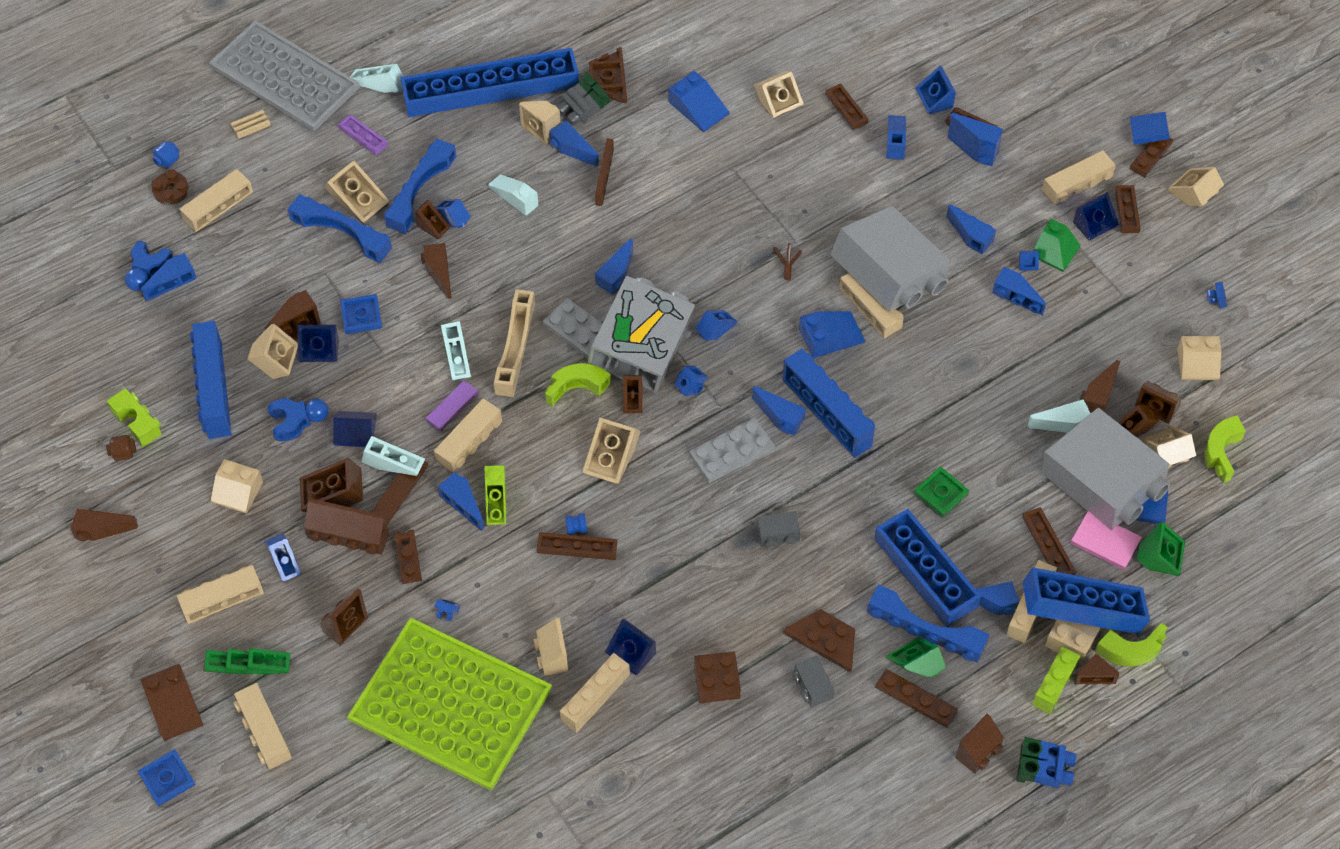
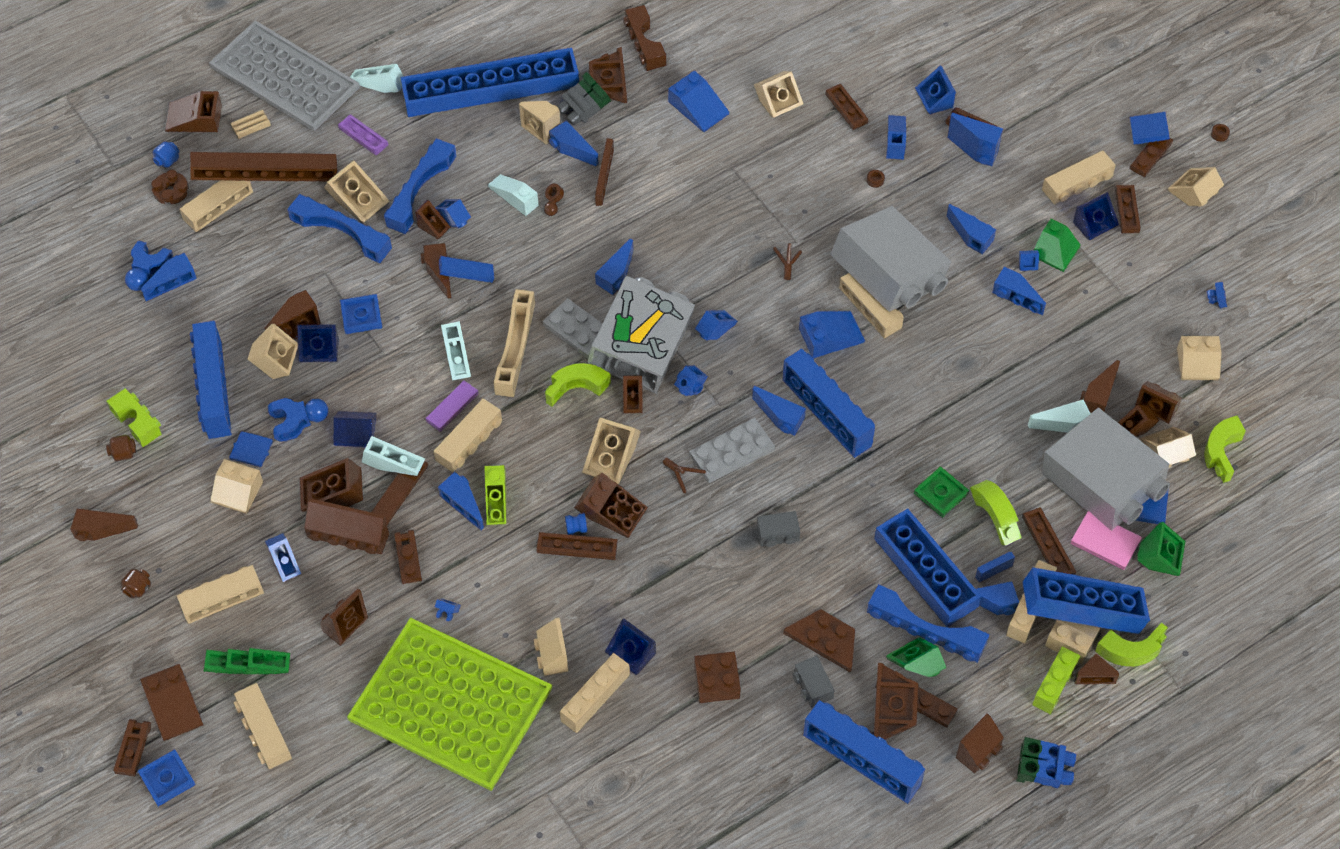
(132, 748): none -> reddish brown plate
(135, 583): none -> reddish brown head
(195, 113): none -> reddish brown slope
(251, 449): none -> blue piece
(262, 166): none -> reddish brown brick
(466, 269): none -> blue tile
(554, 194): none -> reddish brown plate
(610, 505): none -> reddish brown slope
(651, 53): none -> reddish brown arch
(679, 469): none -> reddish brown plant
(864, 751): none -> blue brick
(875, 178): none -> reddish brown tile
(895, 703): none -> reddish brown wing
(995, 502): none -> lime arch
(995, 566): none -> blue tile
(1220, 132): none -> reddish brown tile

